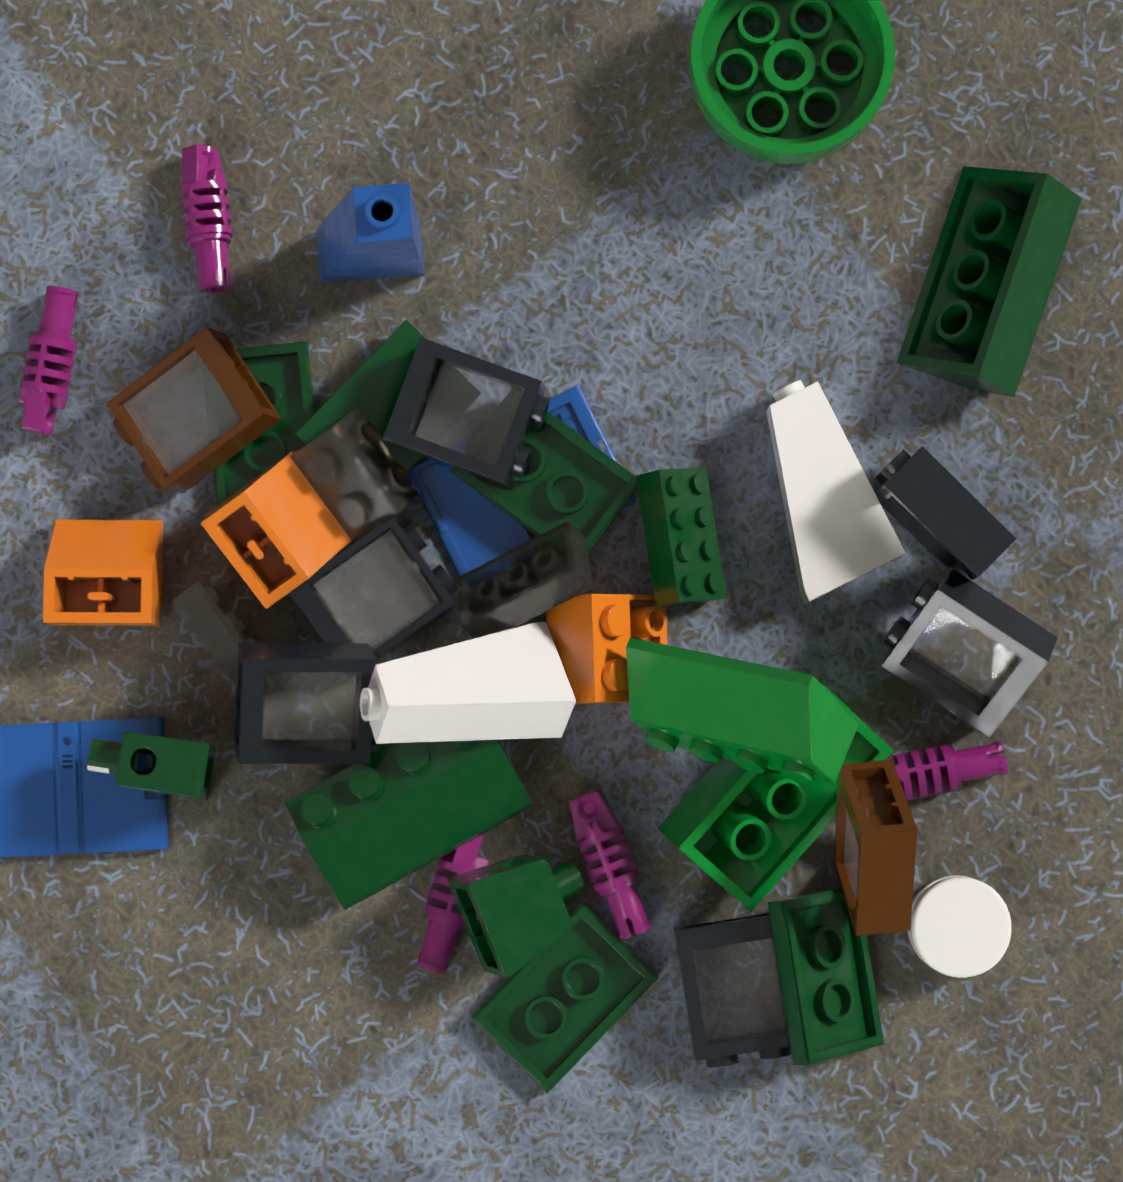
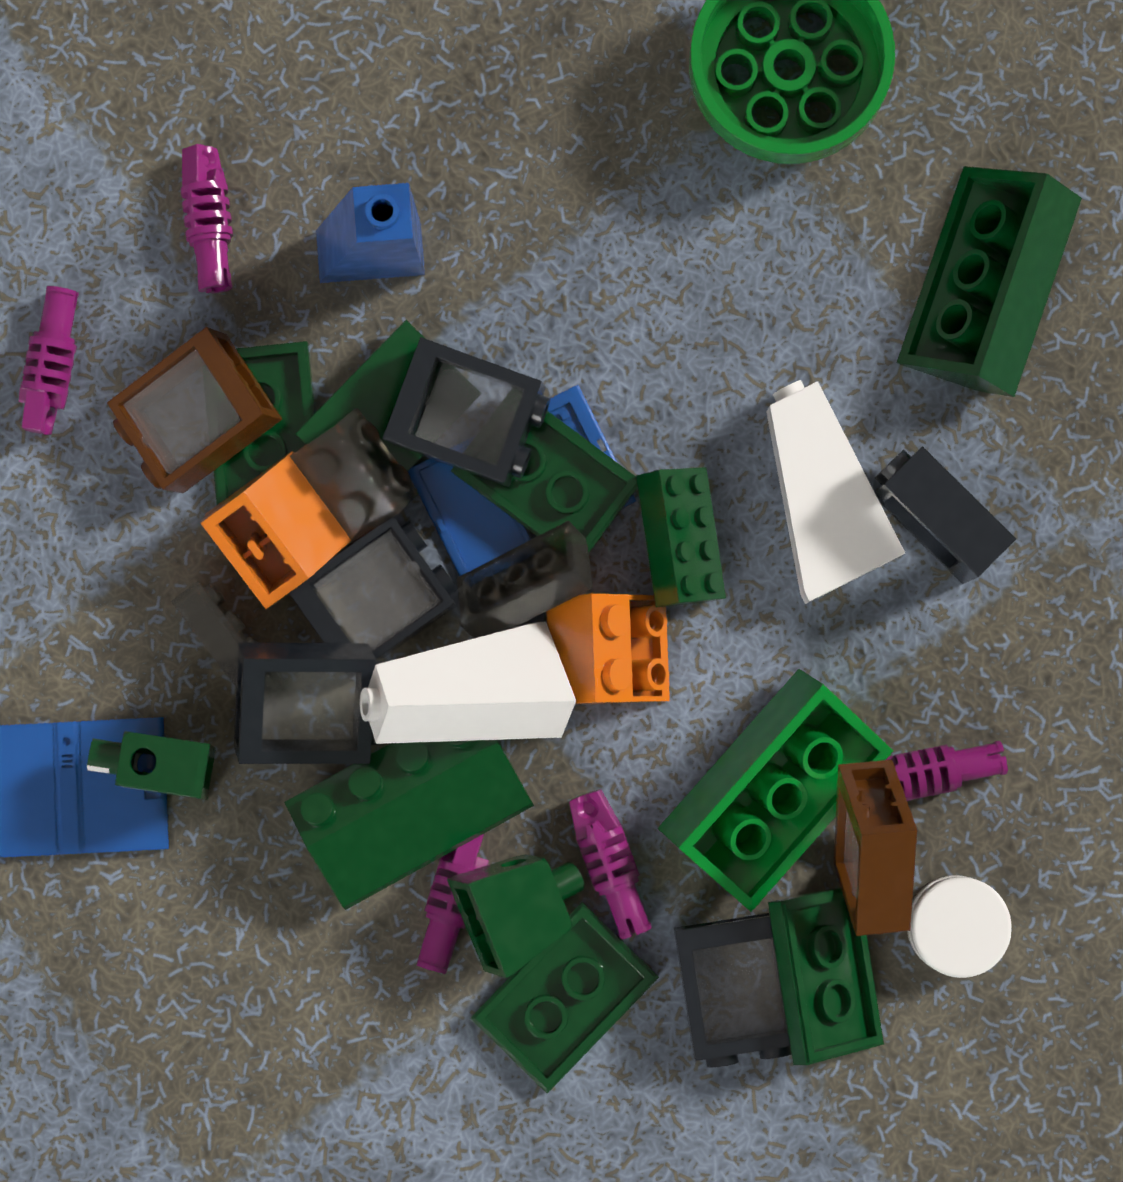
(104, 573): orange slope -> none
(737, 712): green slope -> none
(961, 647): black window -> none

